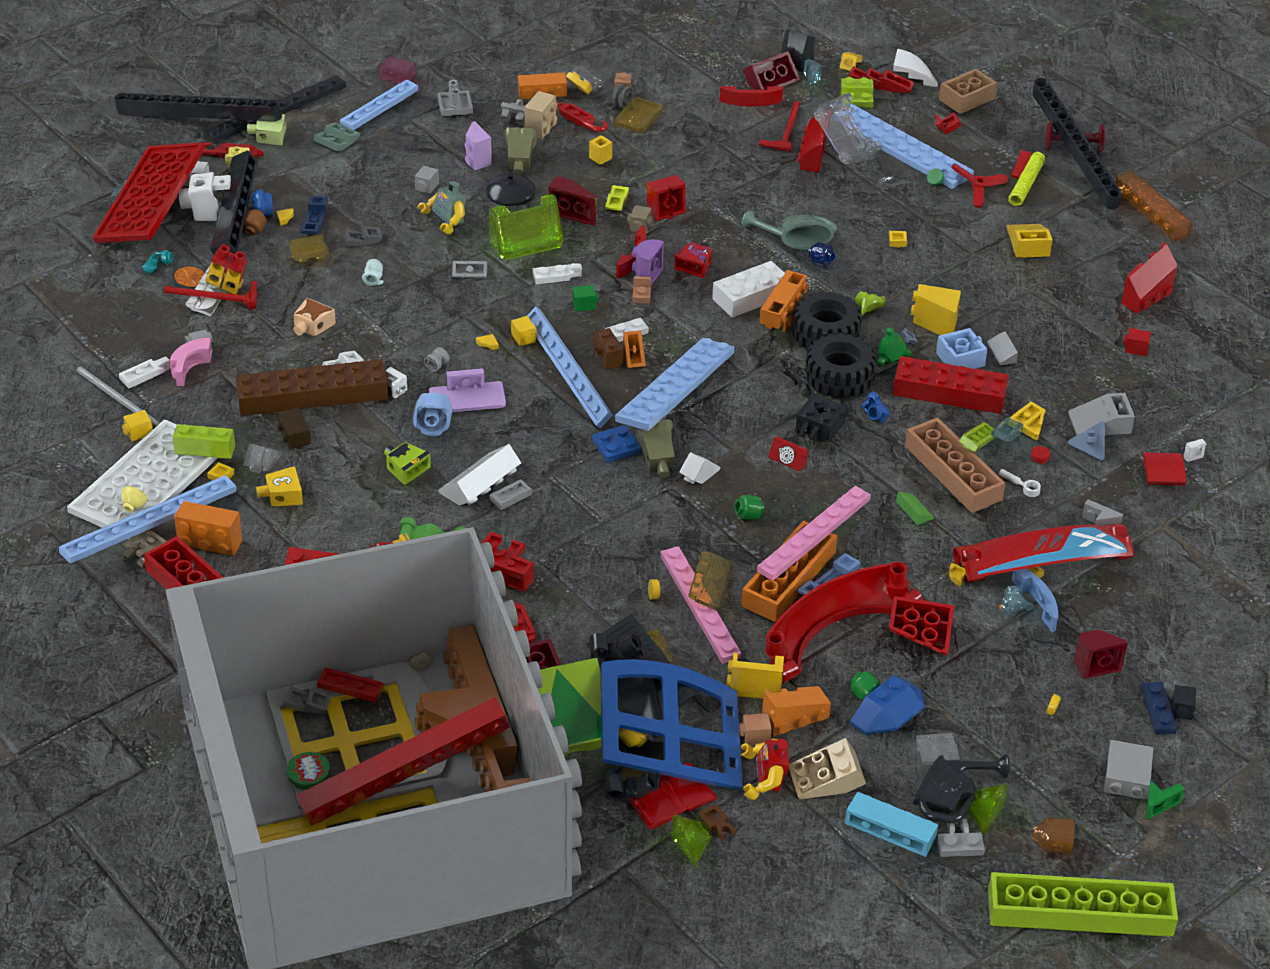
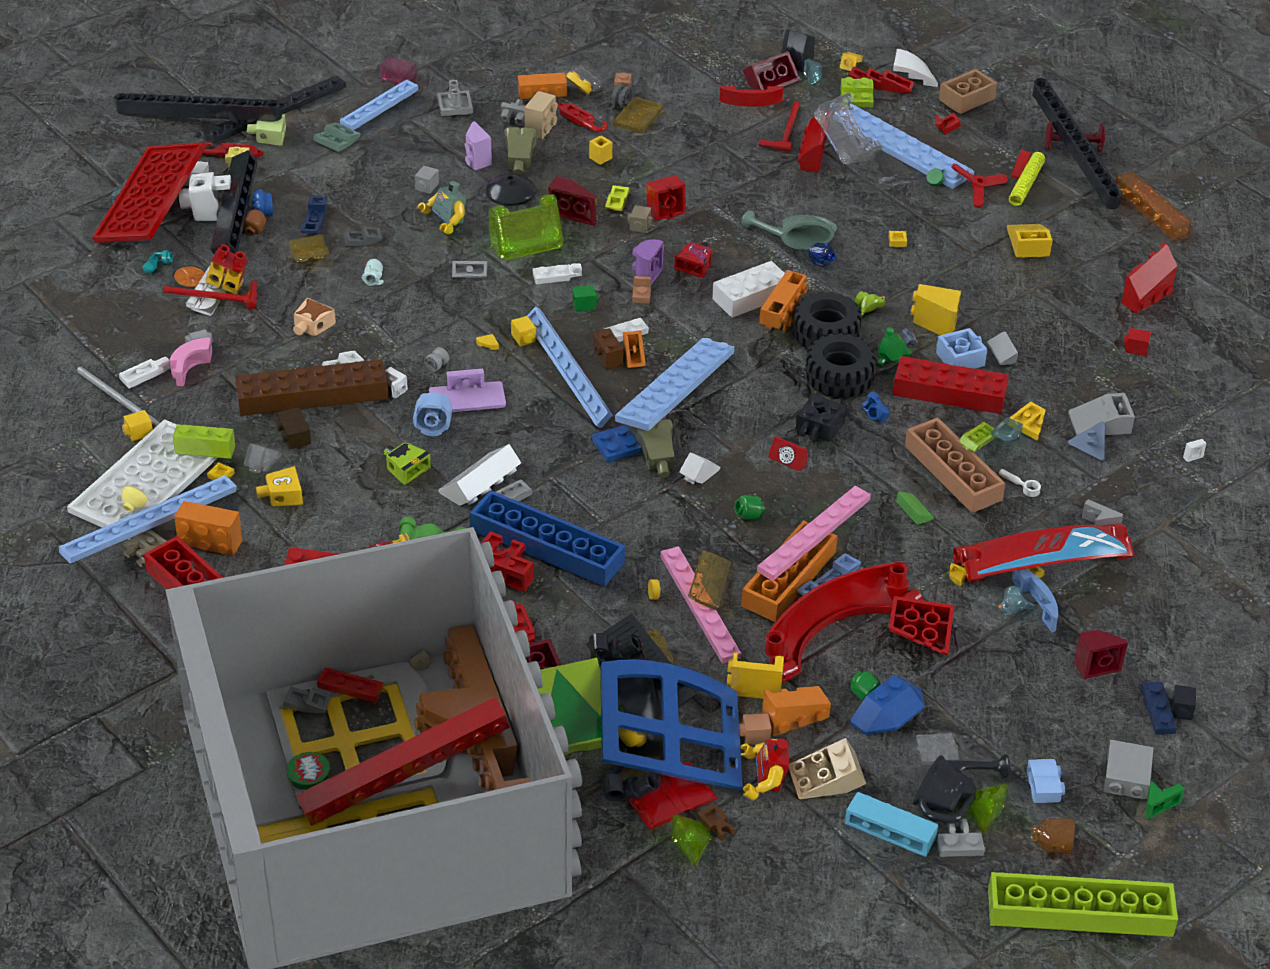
(284, 215): yellow tile -> none
(549, 538): none -> blue brick
(625, 263): red slope -> none
(1040, 454): red tile -> none
(1045, 780): none -> light blue brick
(1053, 705): yellow tile -> none
(1164, 469): red slope -> none

